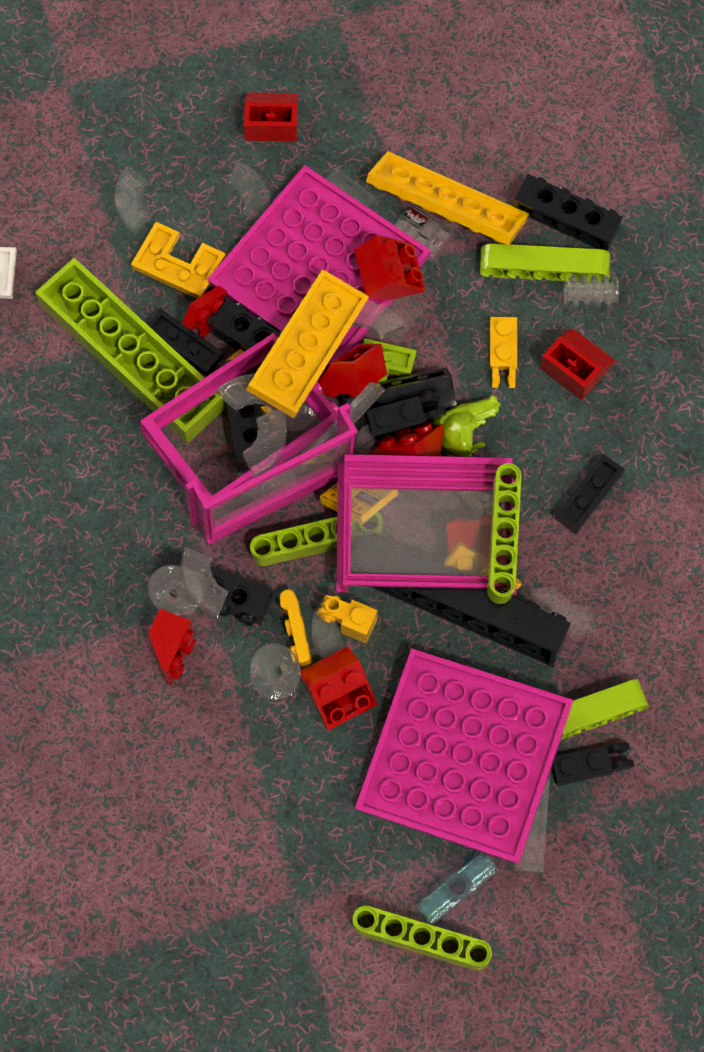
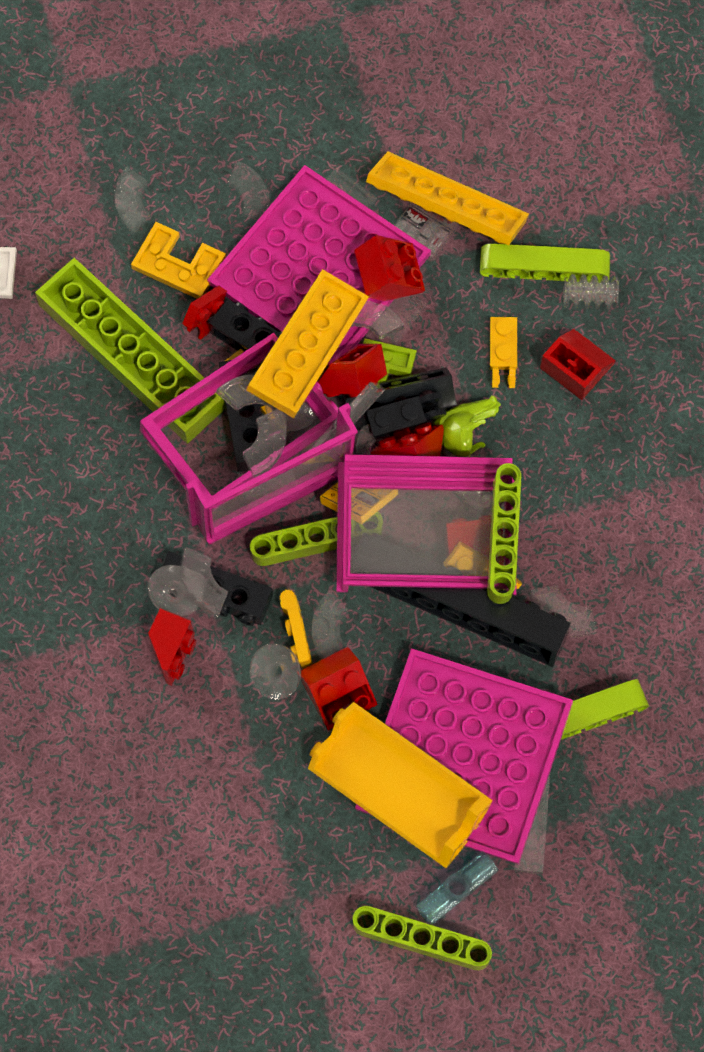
(186, 342): black plate -> none
(271, 117): red slope -> none
(355, 618): yellow brick -> none
(399, 784): none -> yellow cylinder
(574, 224): black brick -> none
(589, 493): black plate -> none
(589, 764): black hinge -> none

